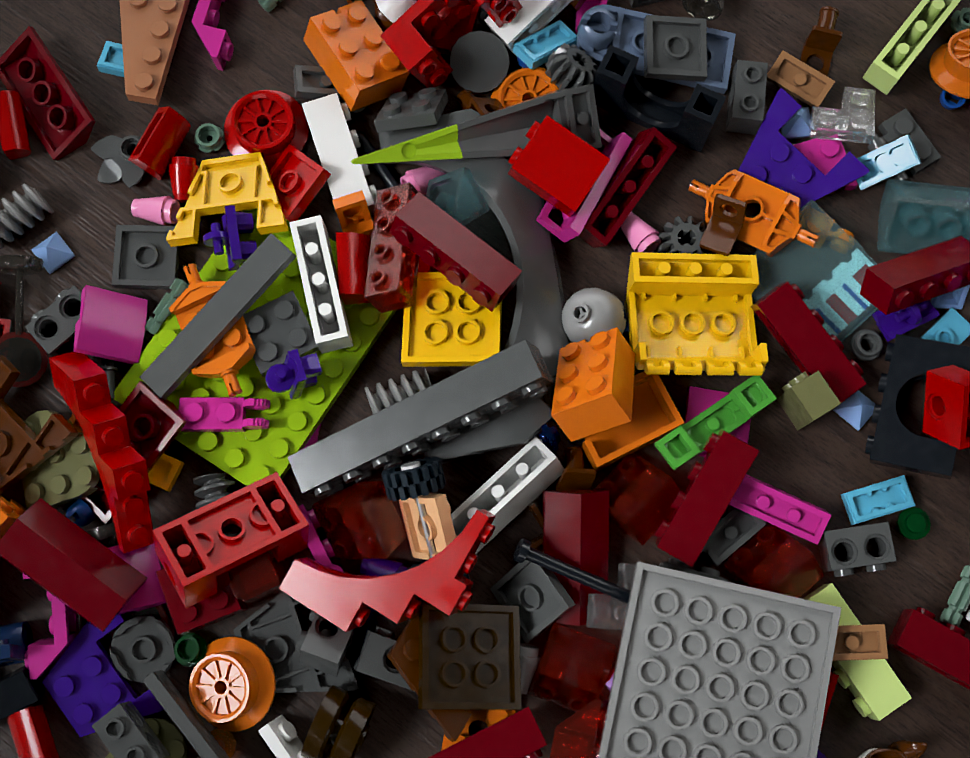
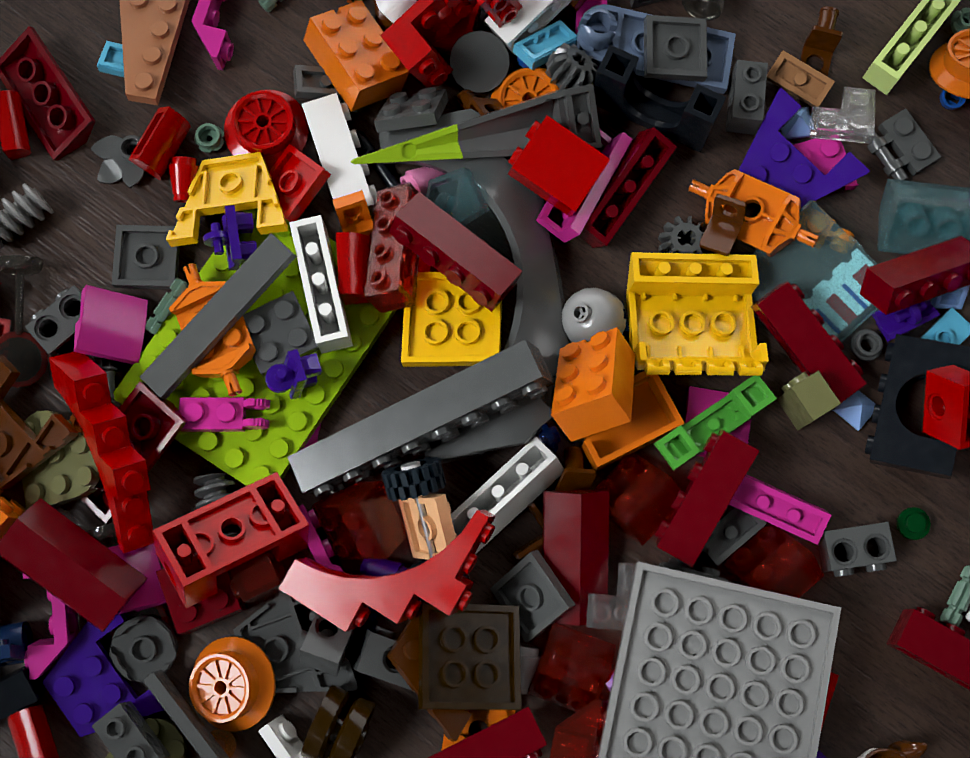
(53, 252): light blue slope -> none
(81, 513): blue hinge -> none
(156, 209): bright pink cone -> none
(165, 472): light orange plate -> none
(190, 649): dark green plate -> none
(396, 393): light grey piece -> none
(526, 552): black bar -> none
(640, 234): bright pink cone -> none
(860, 642): medium nougat plate -> none
(870, 681): yellowish green brick -> none
(878, 500): medium azure plate -> none
(888, 161): plate -> none

